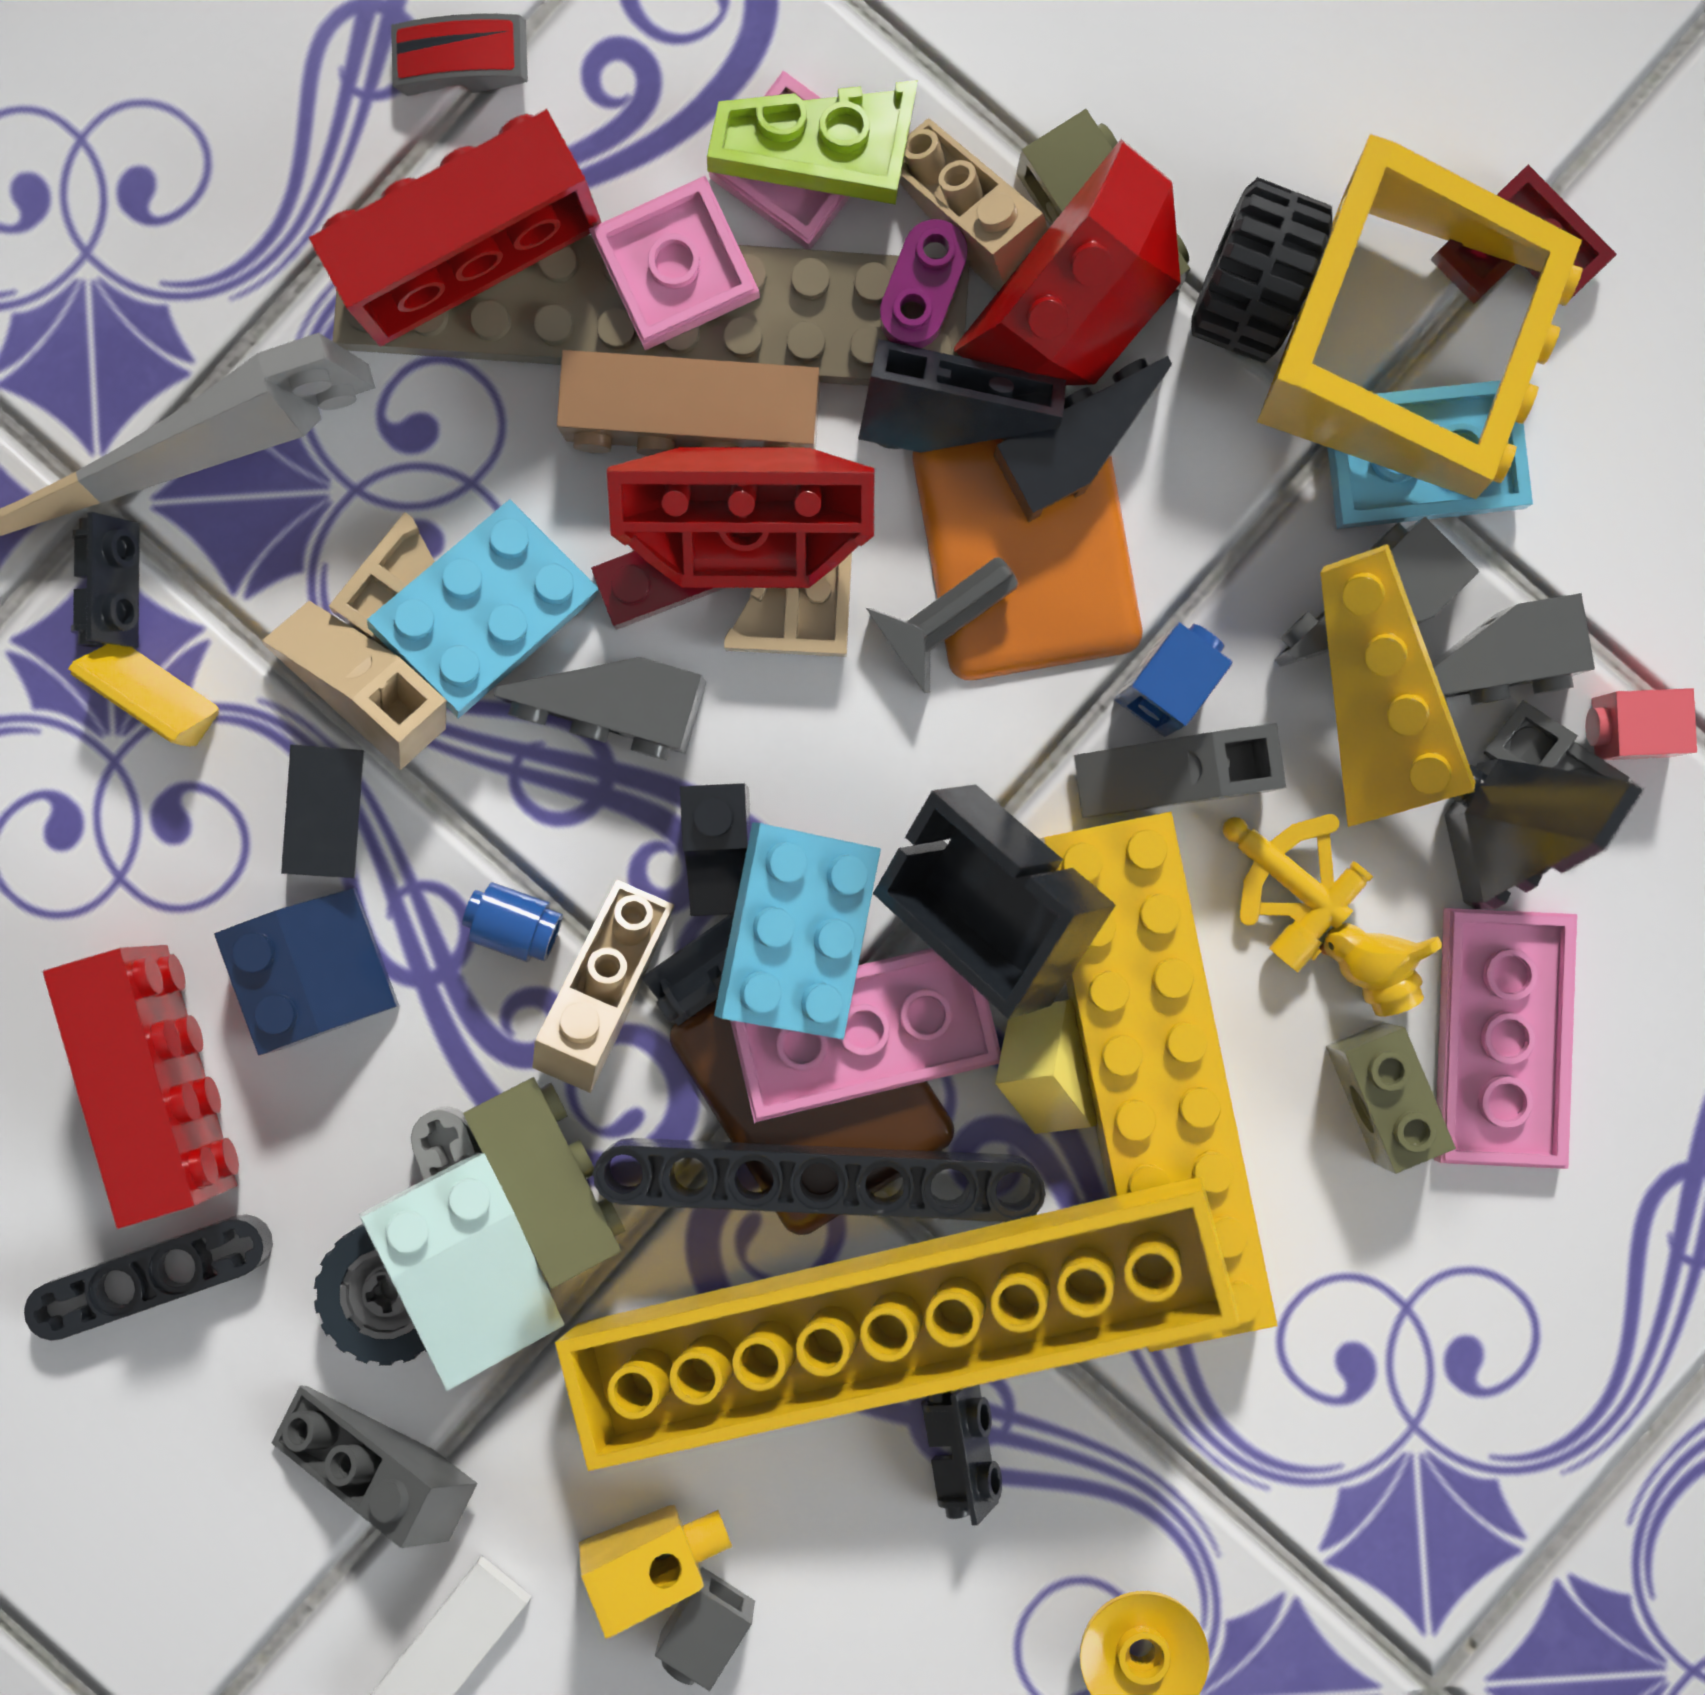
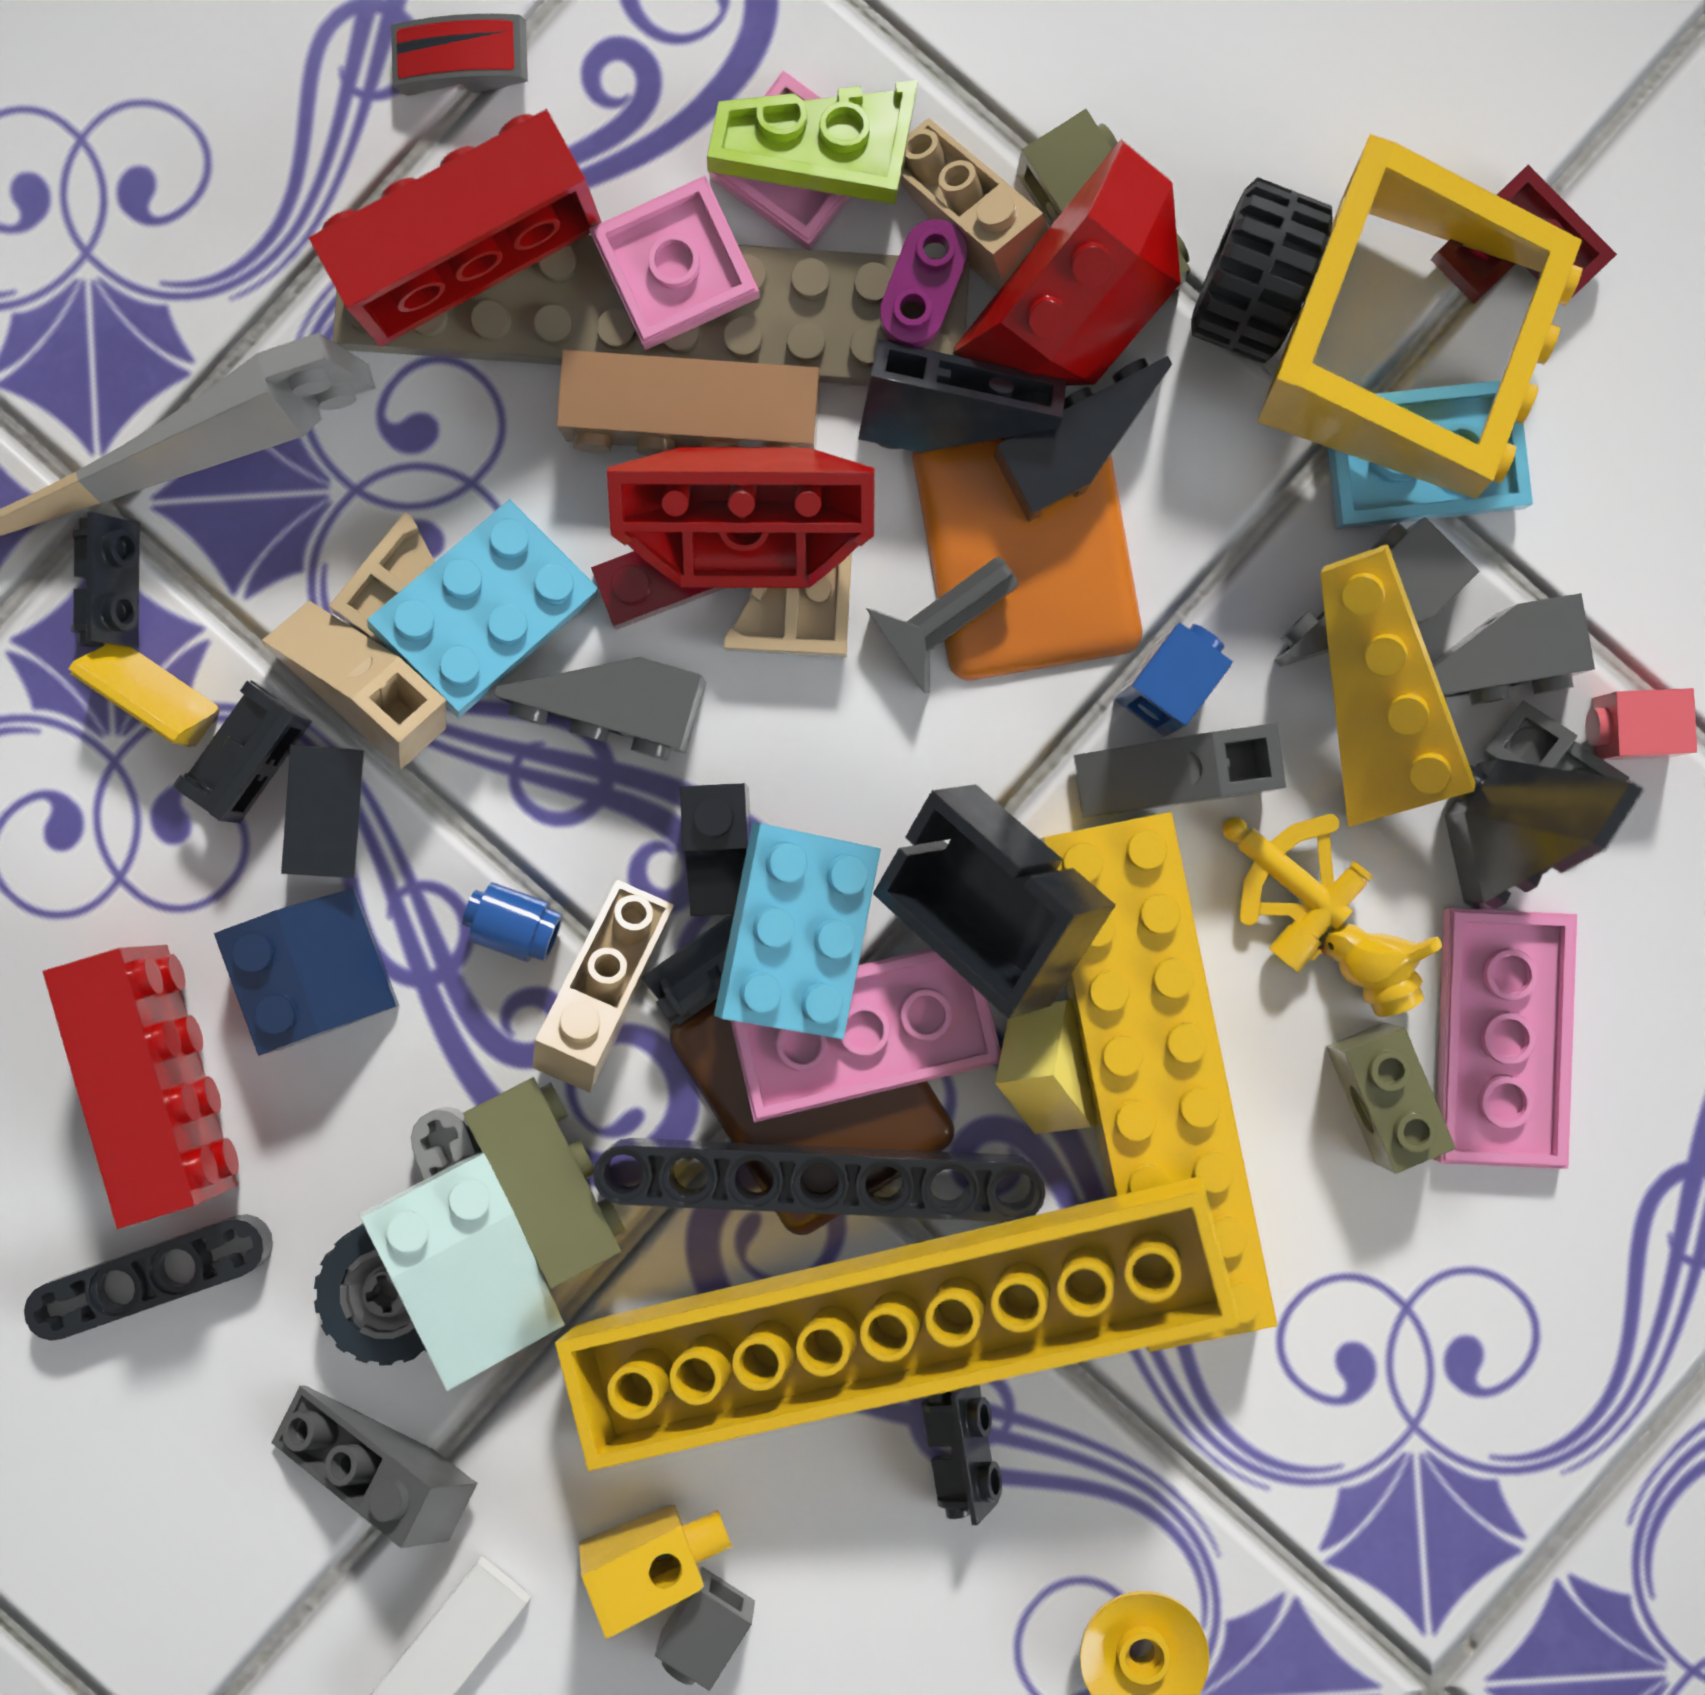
(243, 754): none -> black hinge

